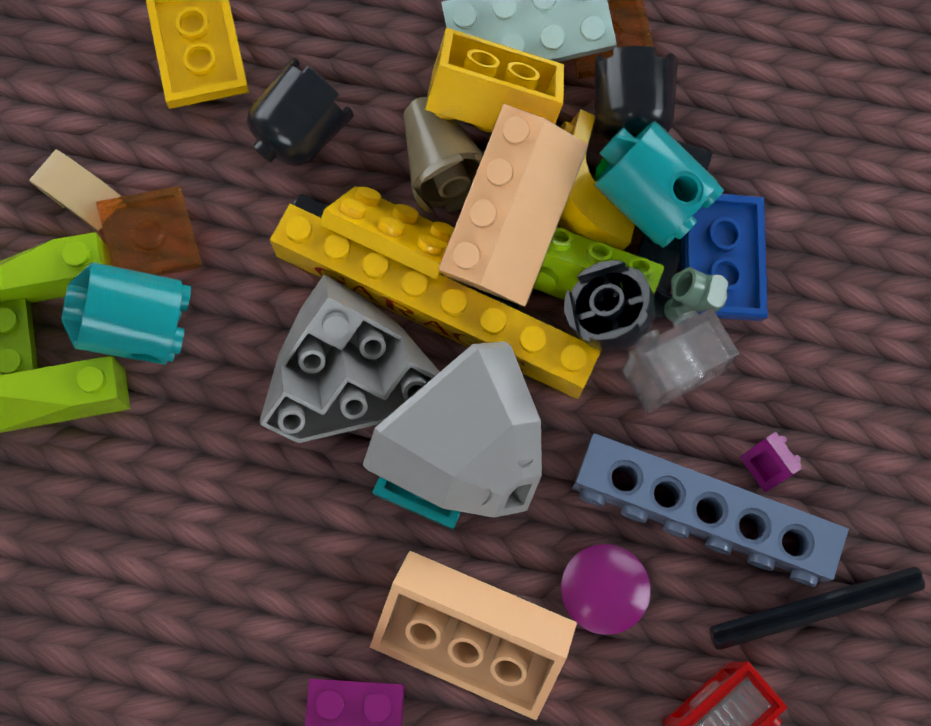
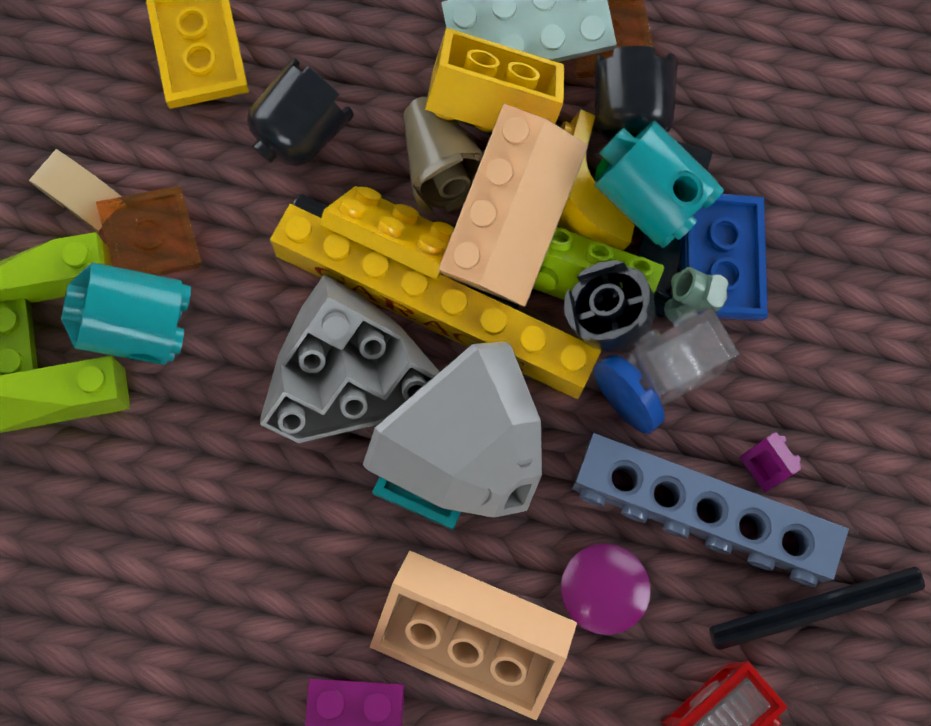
(622, 389): none -> blue tile

